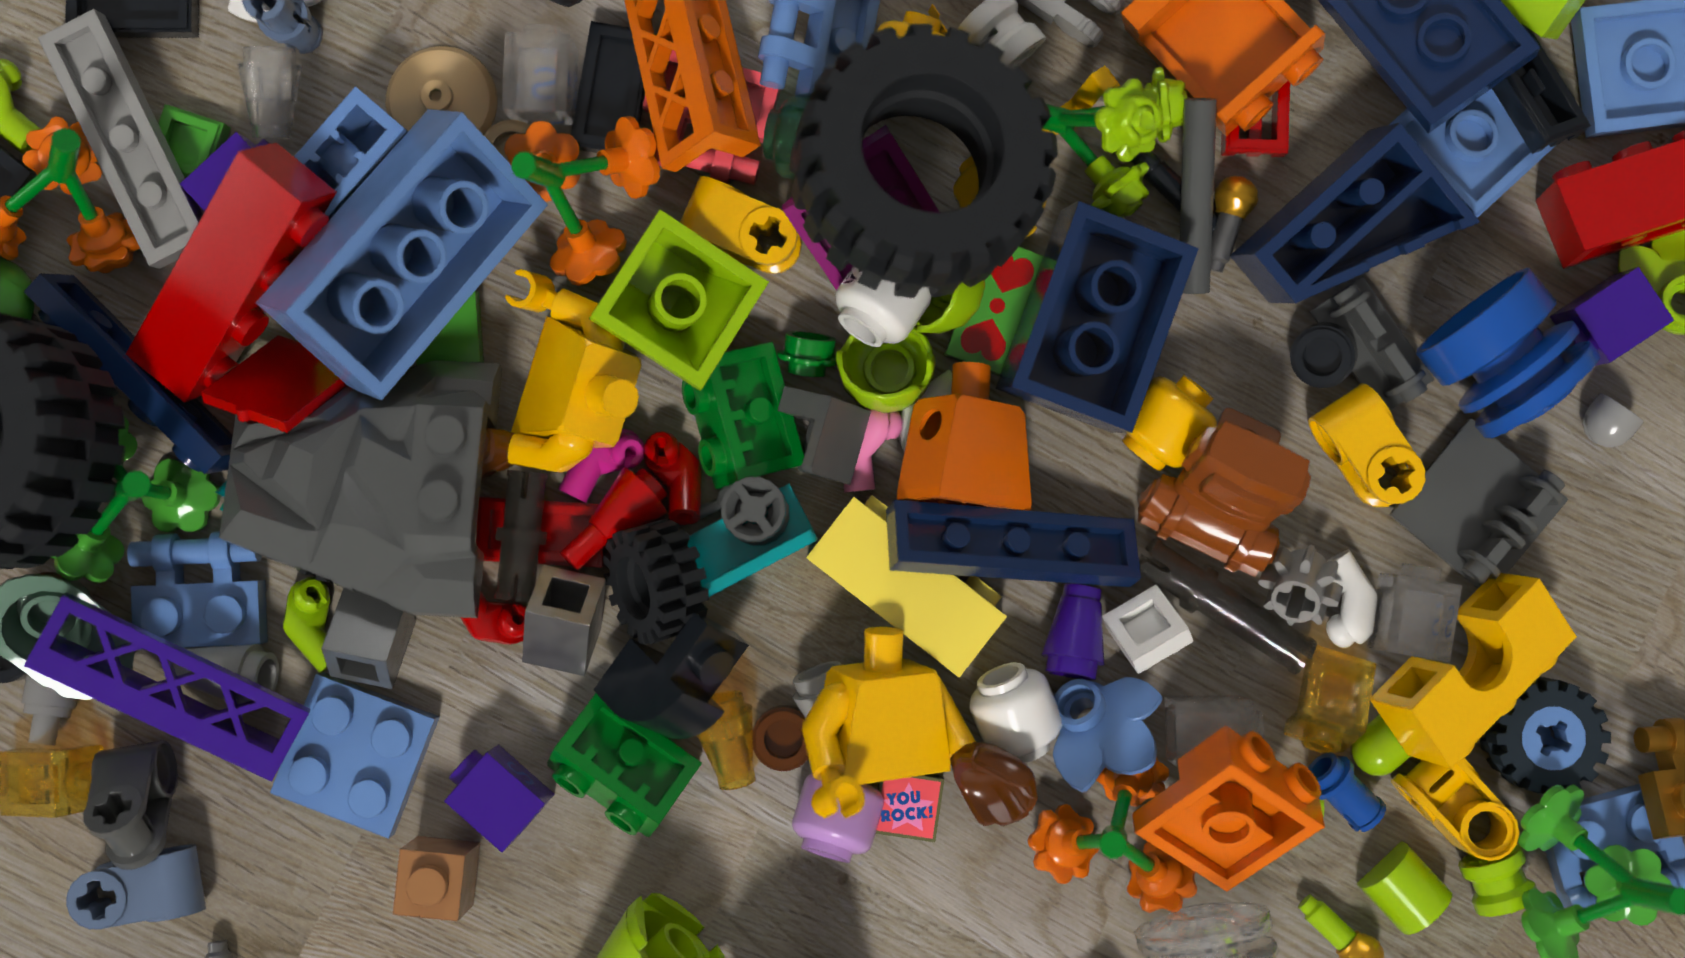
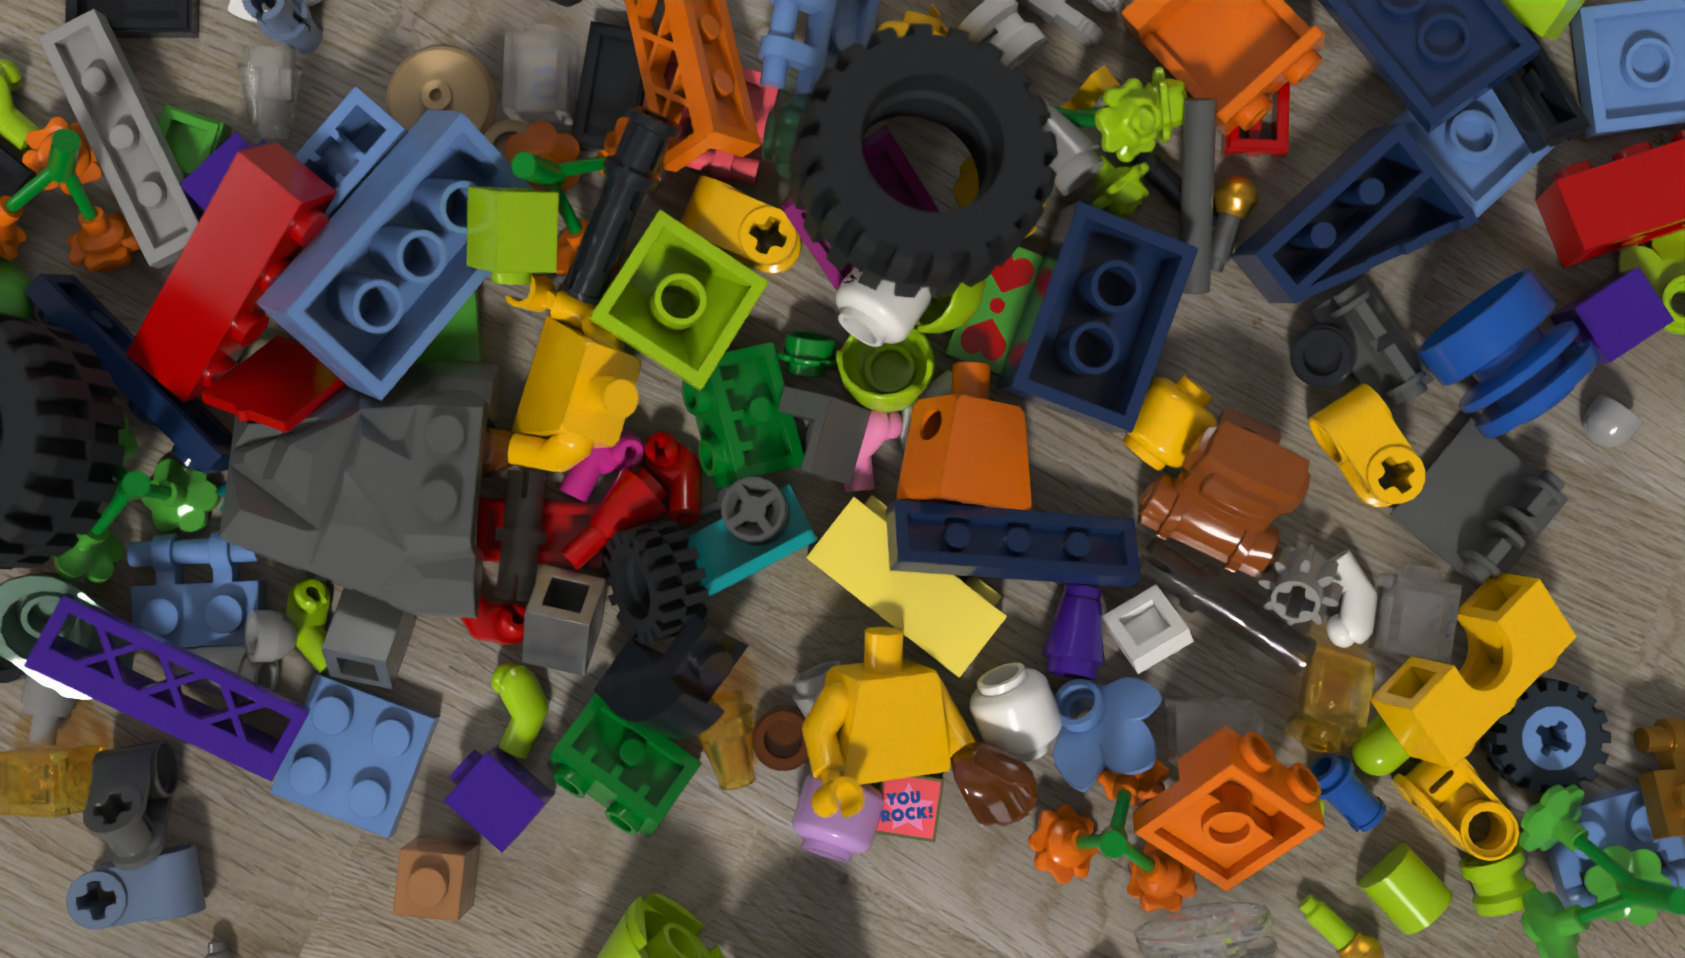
(269, 635): none -> light grey hinge
(512, 232): none -> lime brick
(525, 703): none -> lime arm
(630, 177): none -> black pin
(1077, 153): none -> light grey cone

